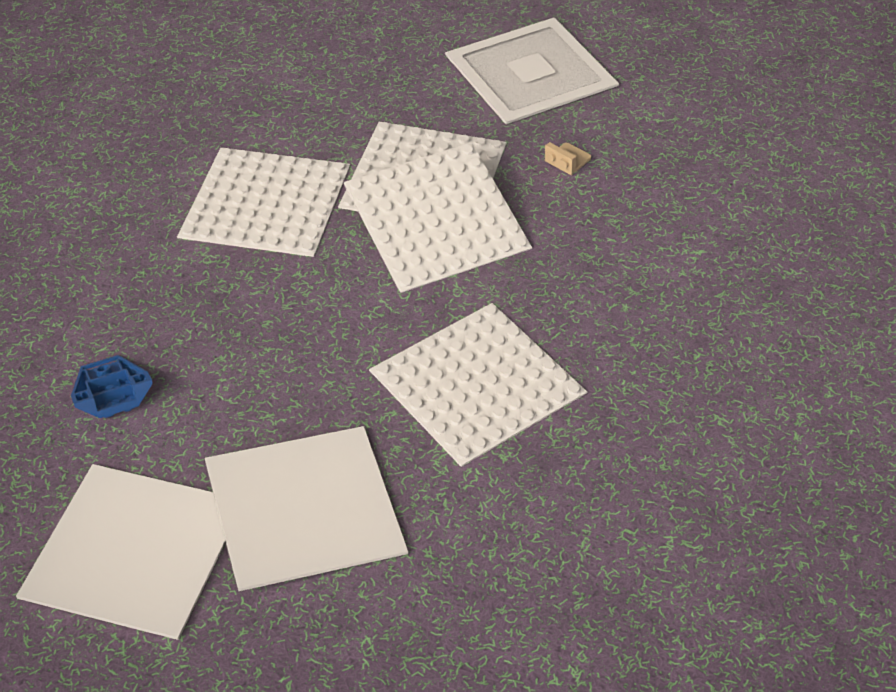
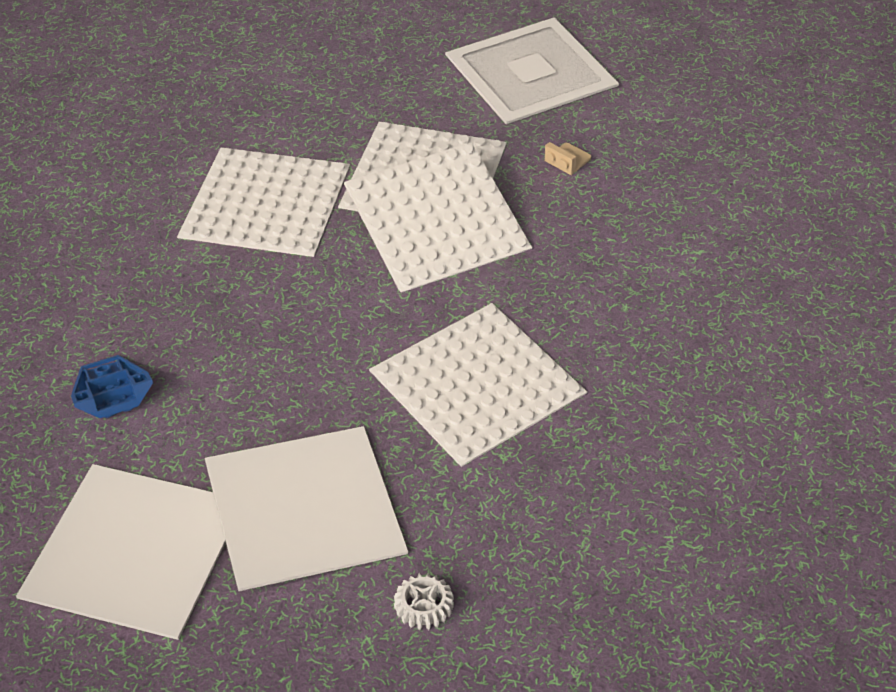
(423, 607): none -> white gear

